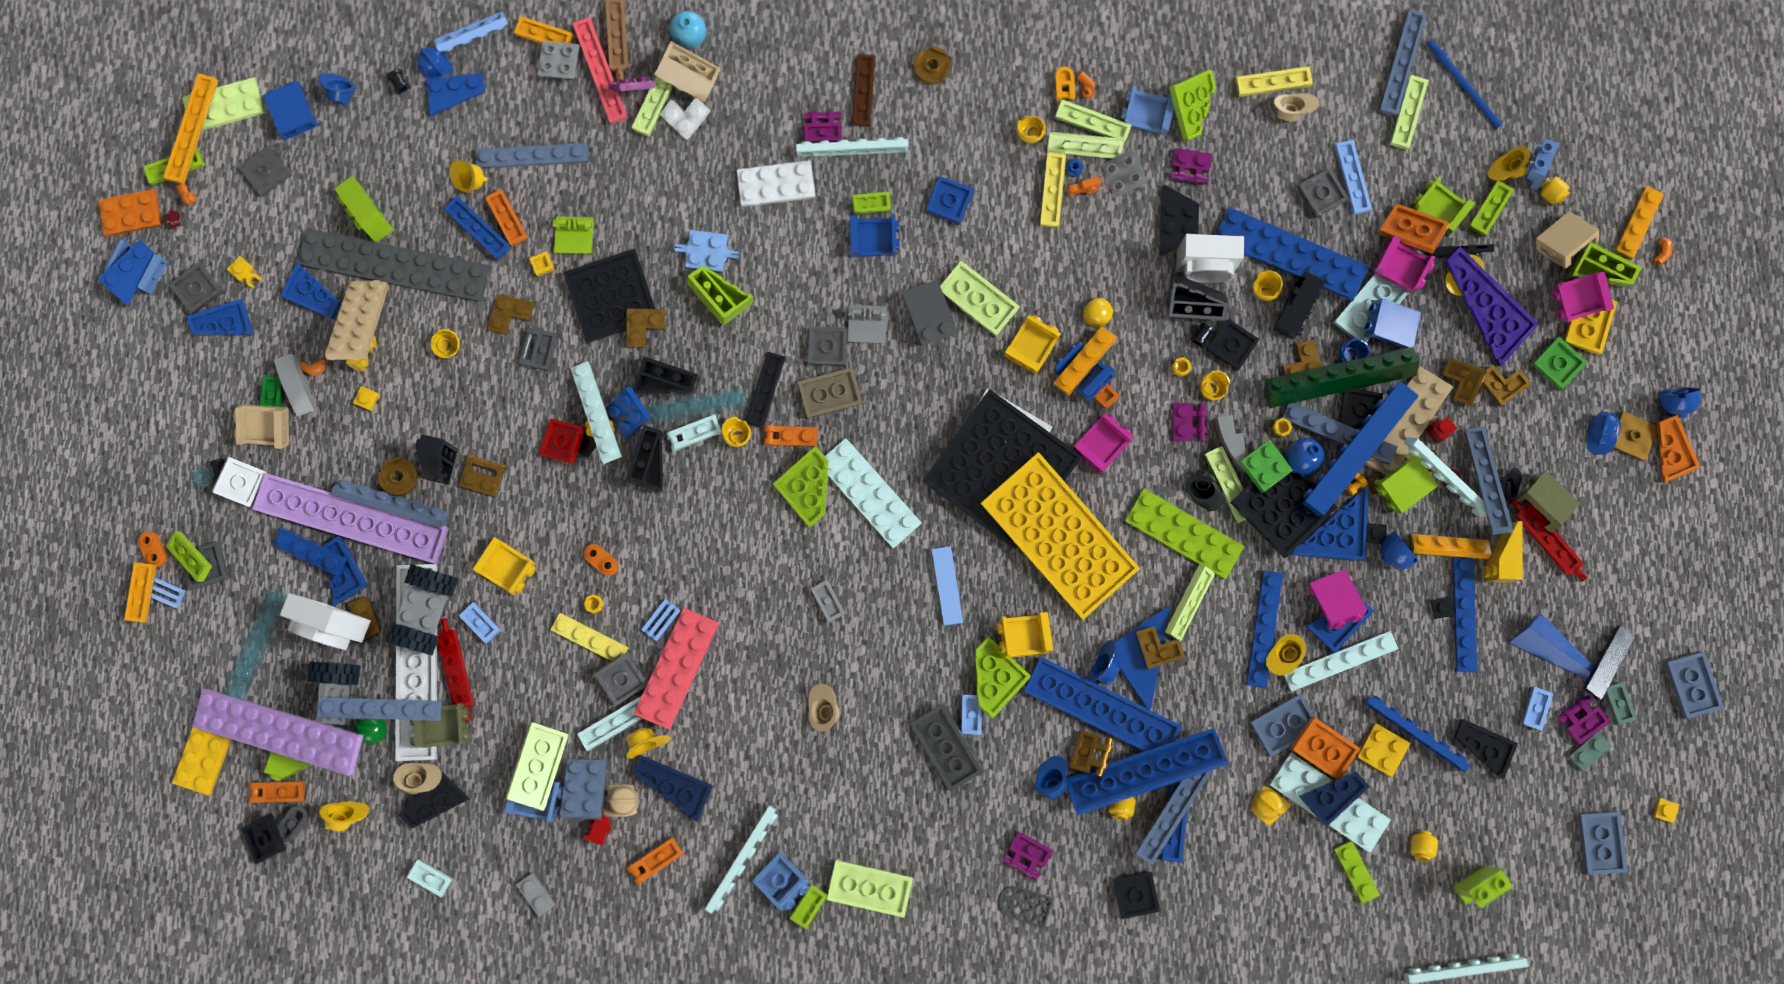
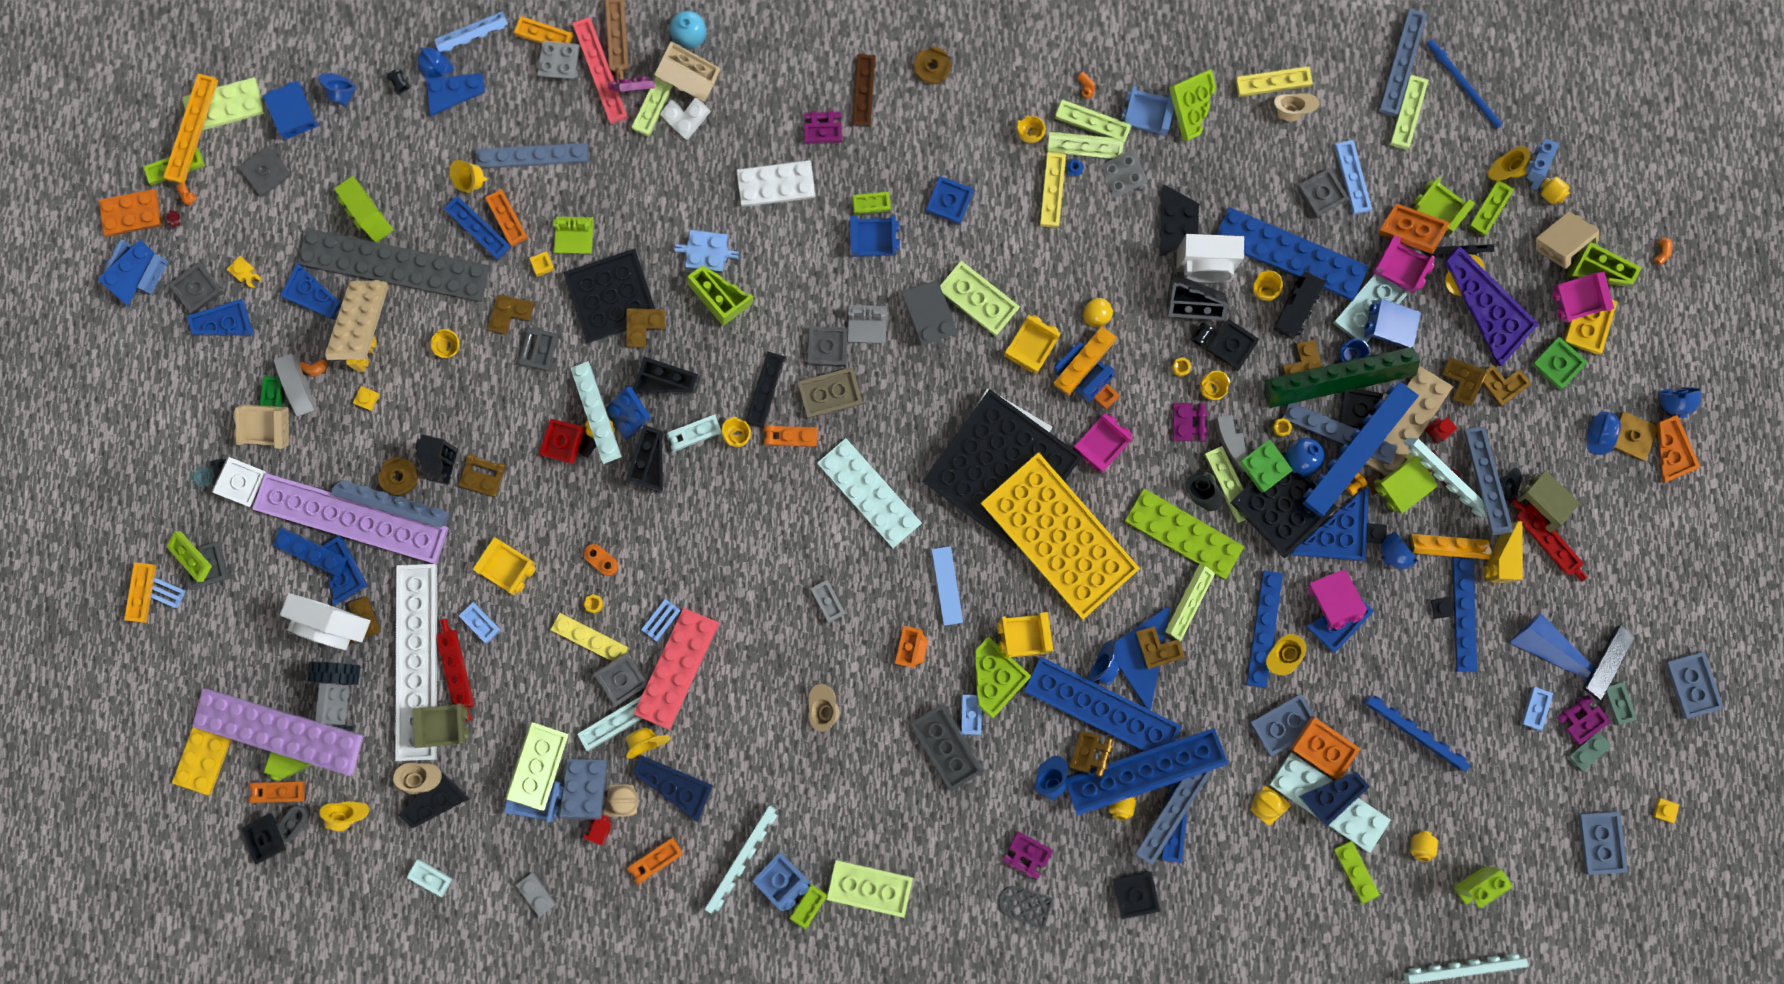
(153, 548): orange plate -> none
(256, 644): clear light blue plate -> none
(372, 730): green hair -> none
(379, 709): sand blue plate -> none
(421, 609): plate -> none
(696, 405): clear light blue plate -> none
(806, 486): lime plate -> none
(844, 147): light aqua plate -> none
(911, 647): none -> orange slope
(1064, 78): light orange plate -> none
(1089, 186): orange plate -> none
(1193, 161): magenta plate -> none
(1341, 661): light aqua plate -> none
(1383, 750): yellow plate -> none
(1487, 746): black wing -> none
(1639, 222): light orange plate -> none

